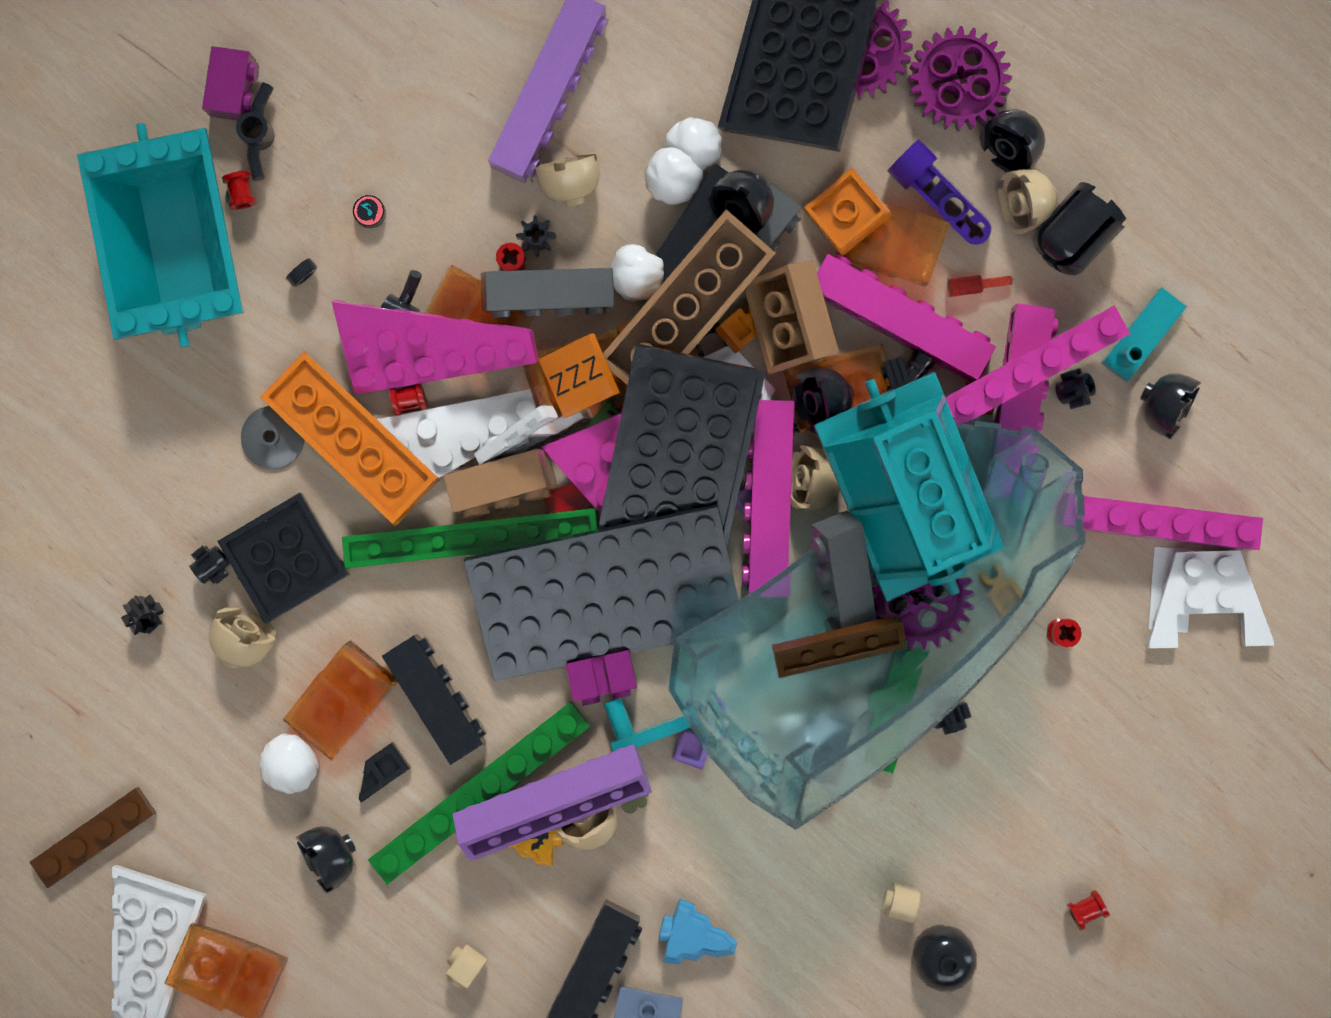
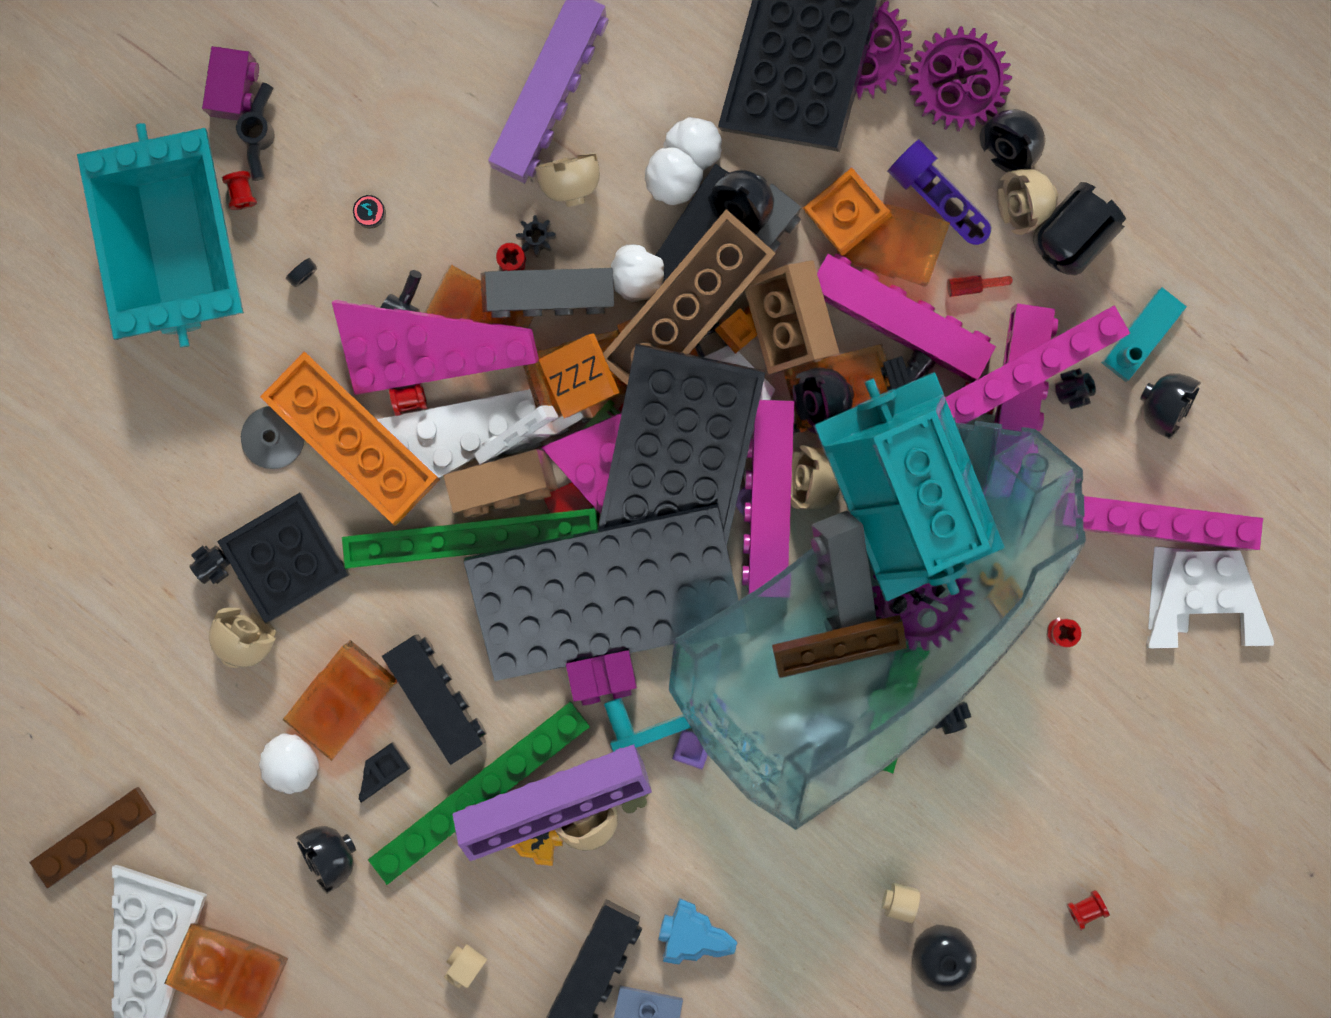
(142, 614): black gear -> none

